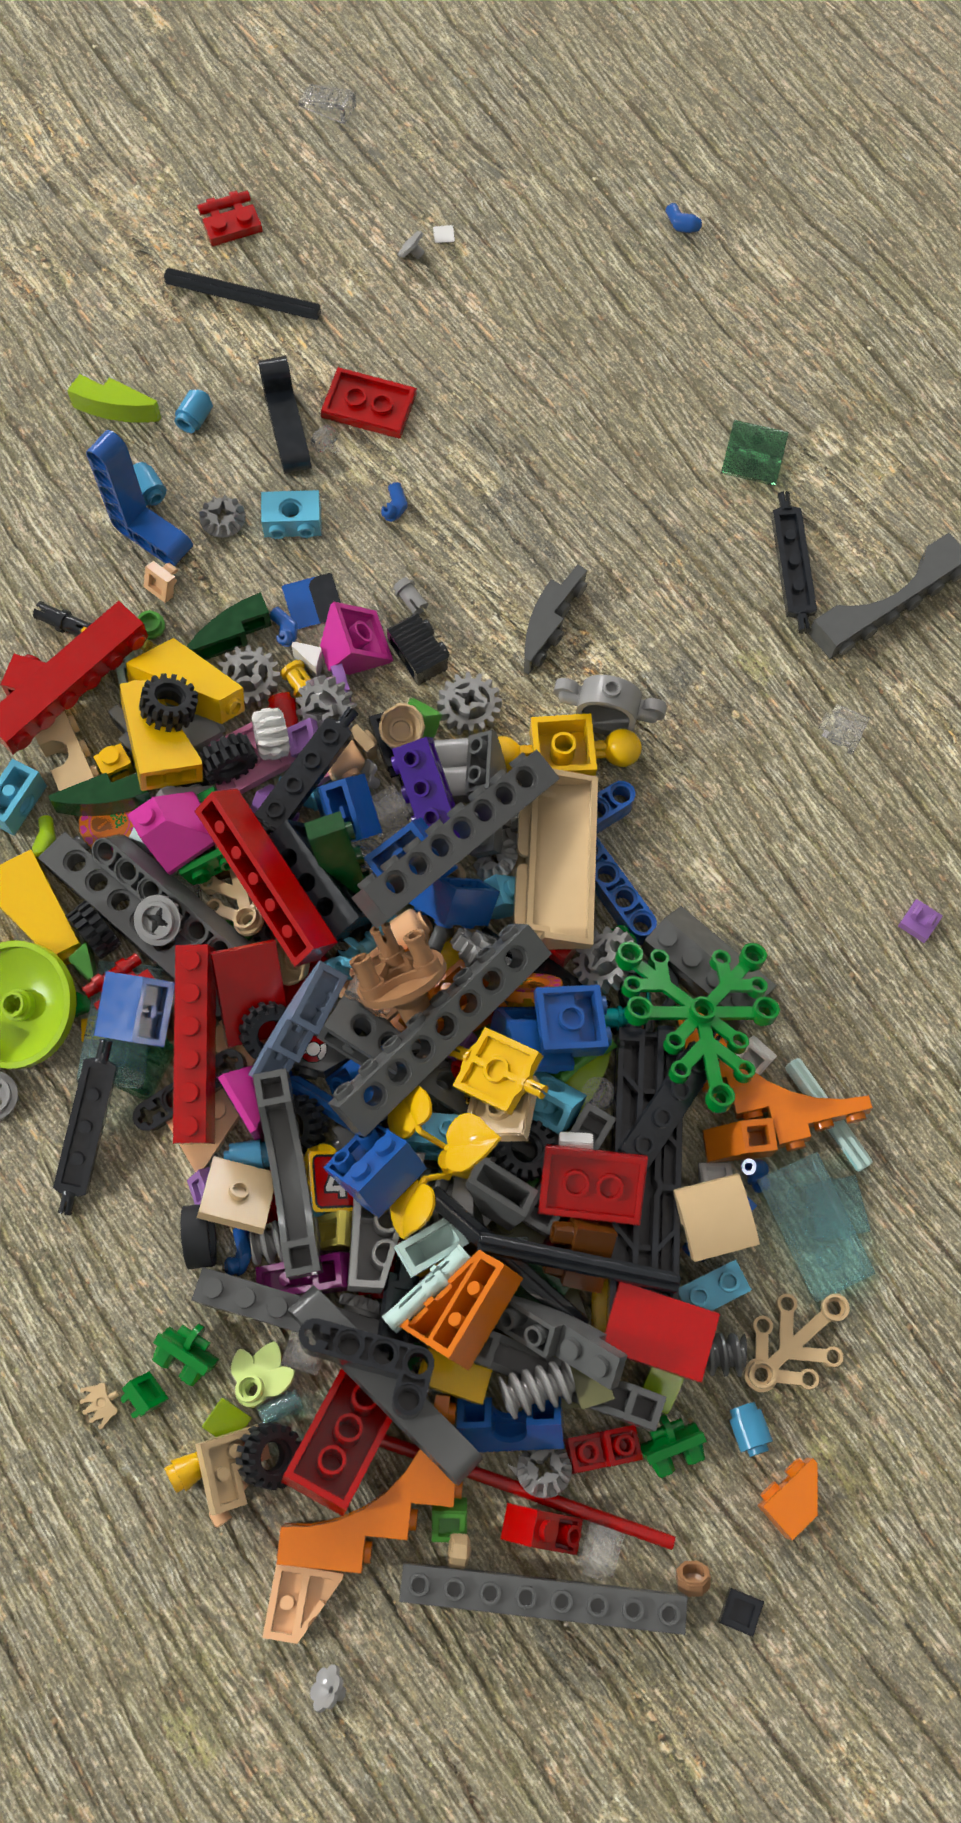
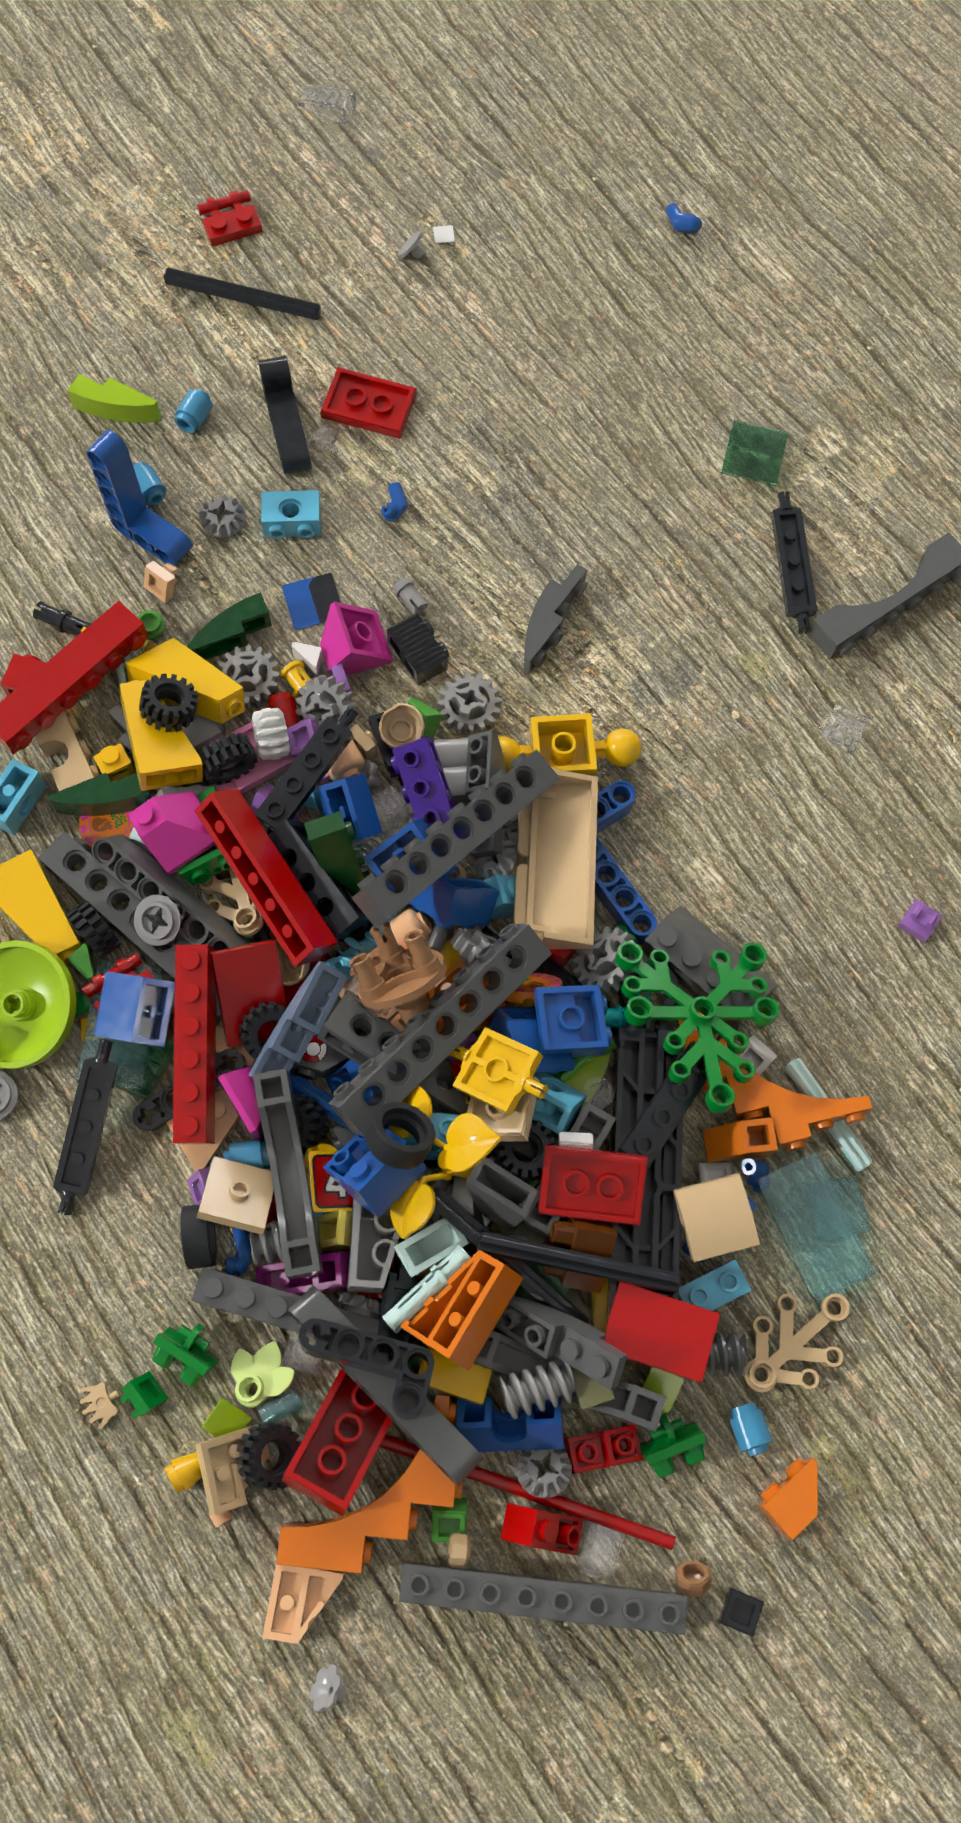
(45, 836): lime arm -> none
(287, 627): blue arm -> none
(392, 1152): none -> black tyre
(610, 701): light grey piece -> none

